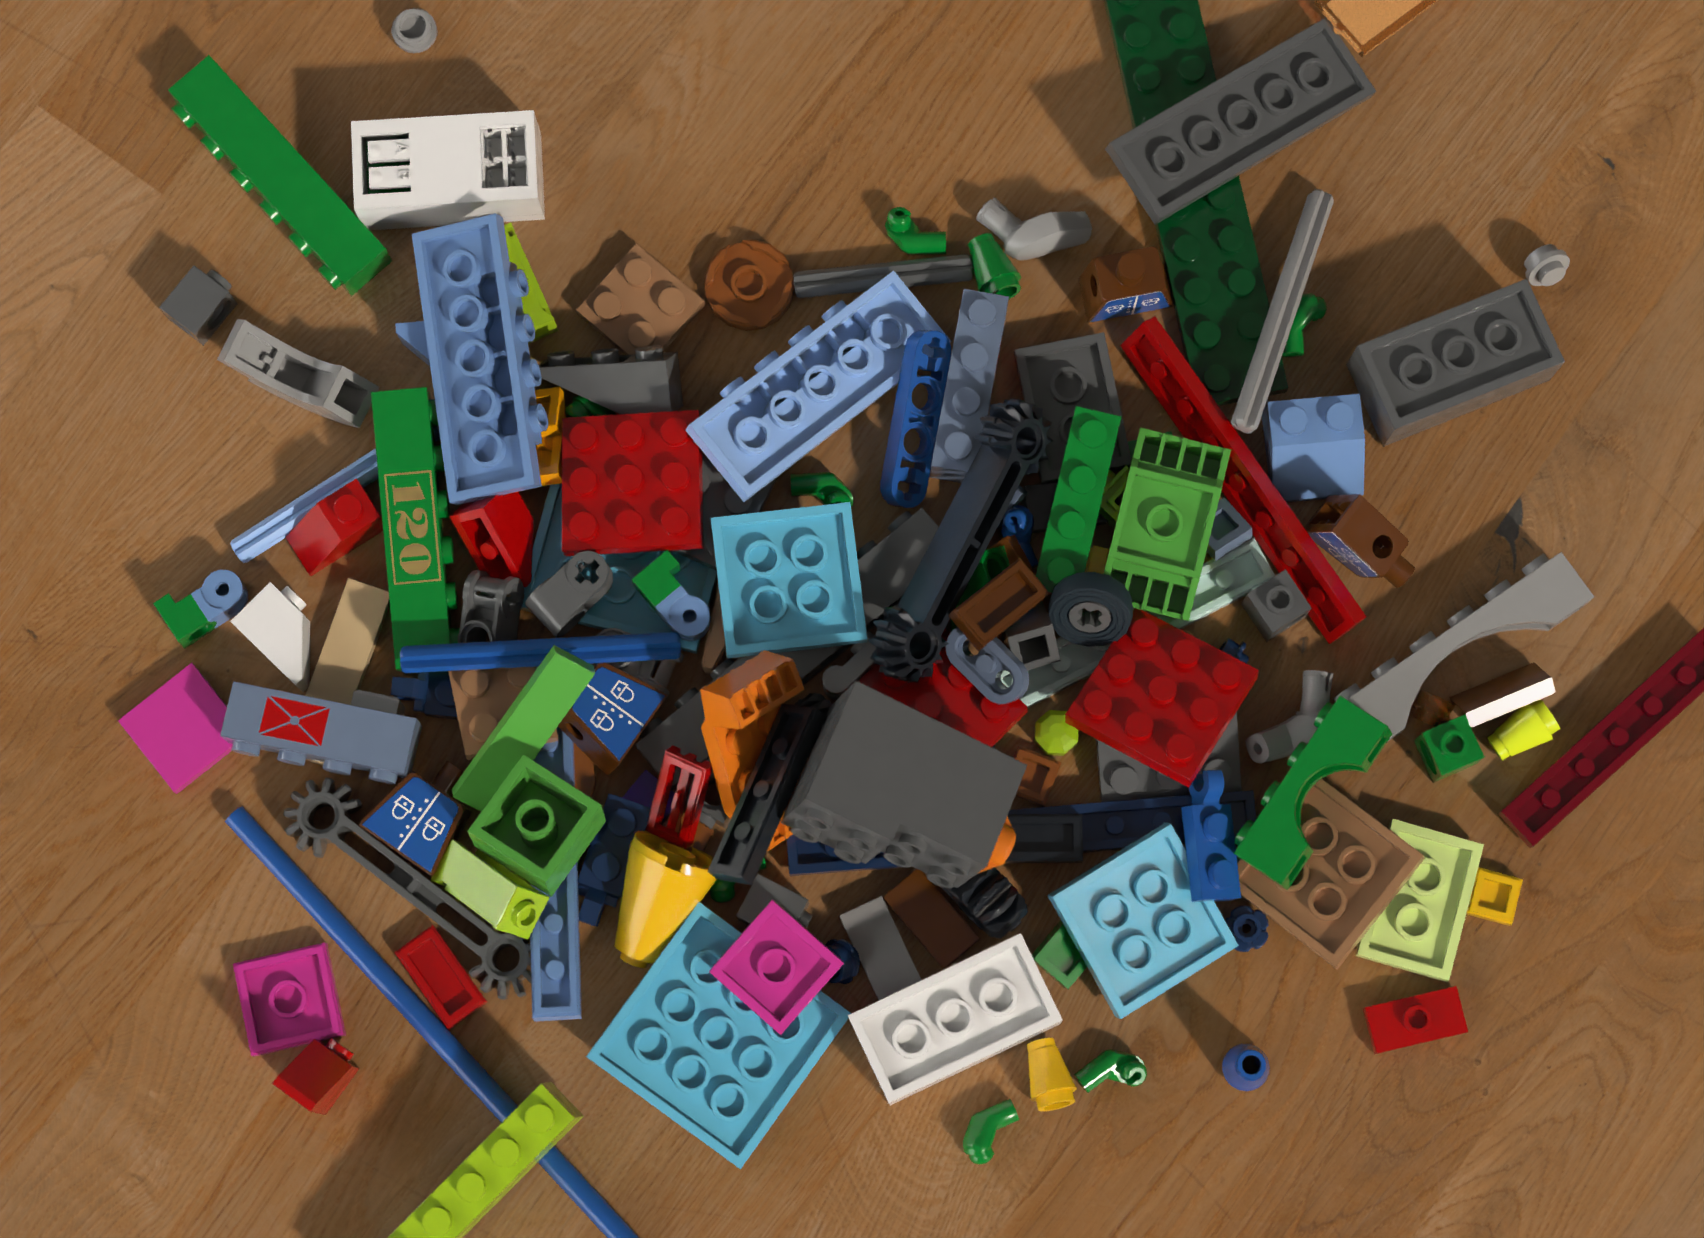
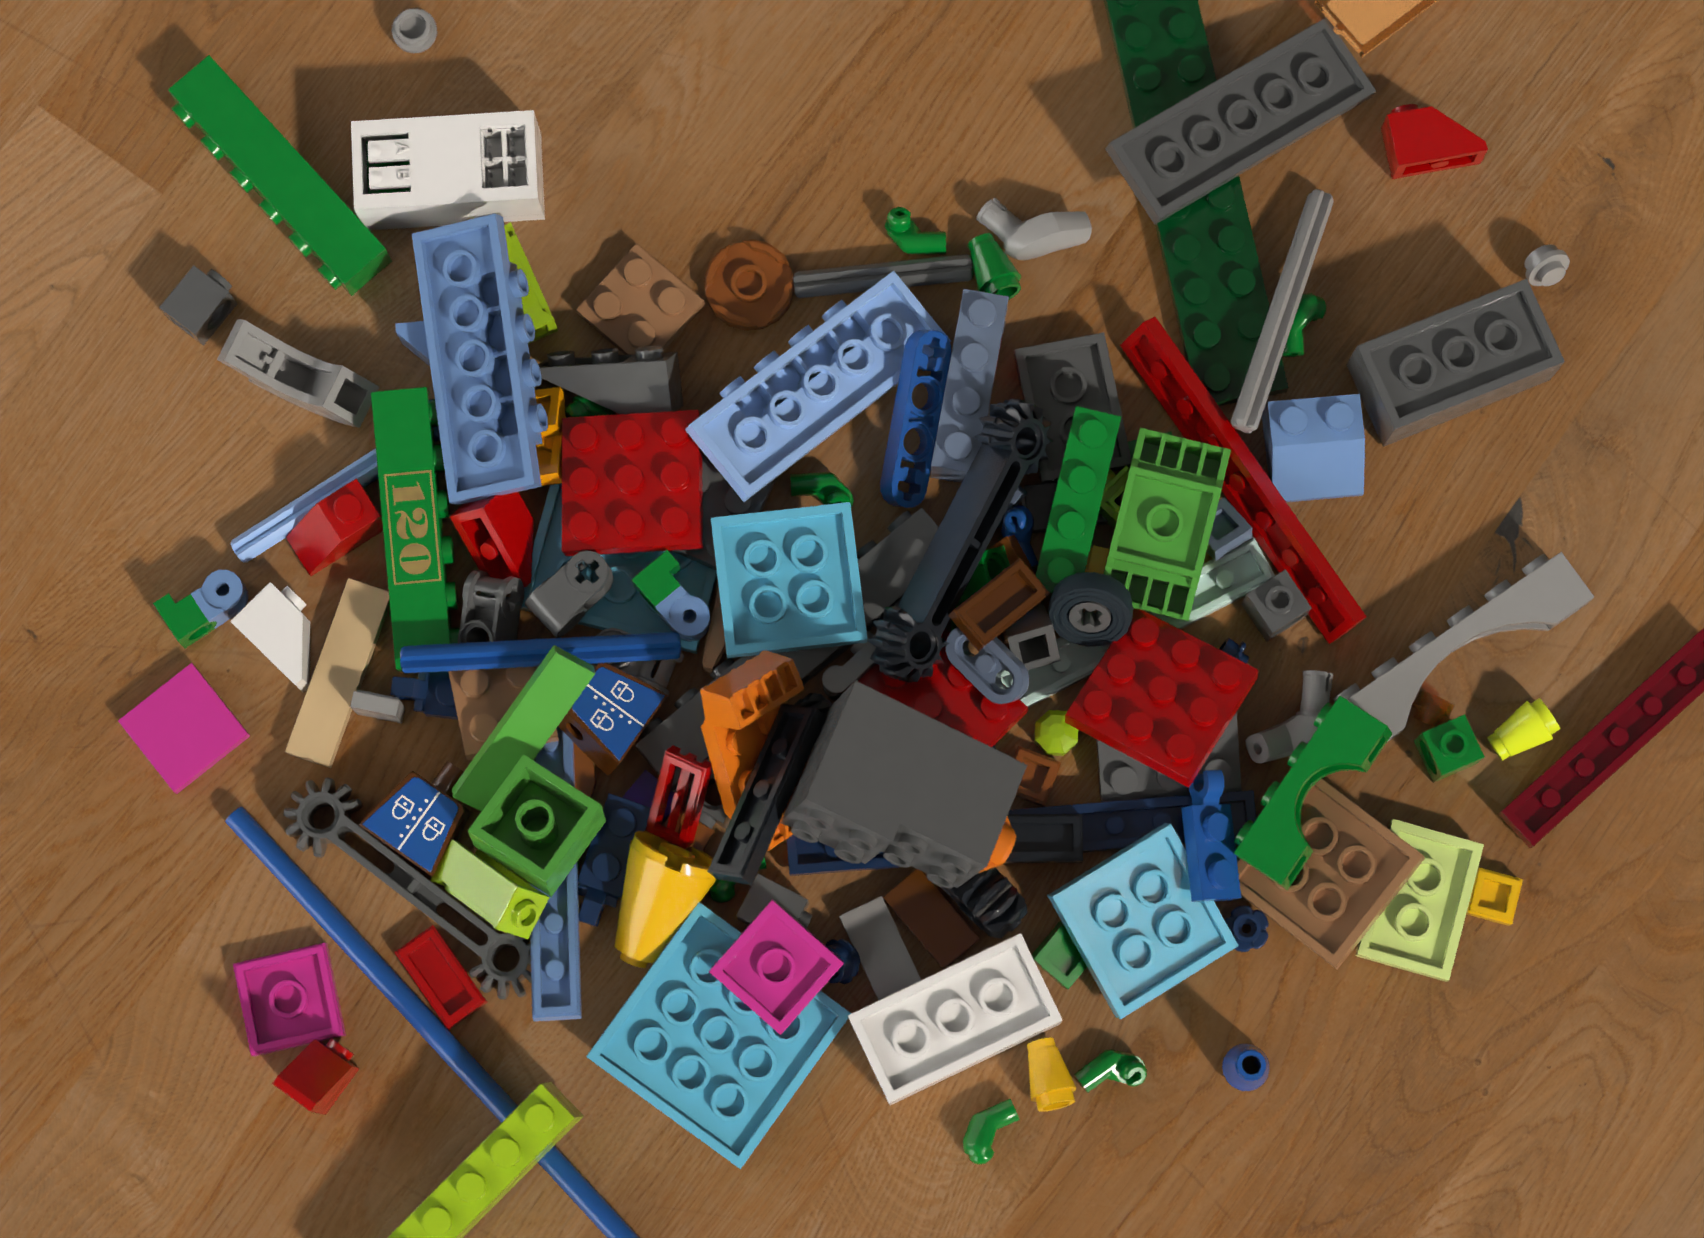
(320, 731): sand blue brick -> none
(1125, 284): reddish brown torso -> none
(1360, 538): reddish brown torso -> none
(1415, 1020): red plate -> none
(1428, 142): none -> red slope
(1503, 694): reddish brown tile -> none

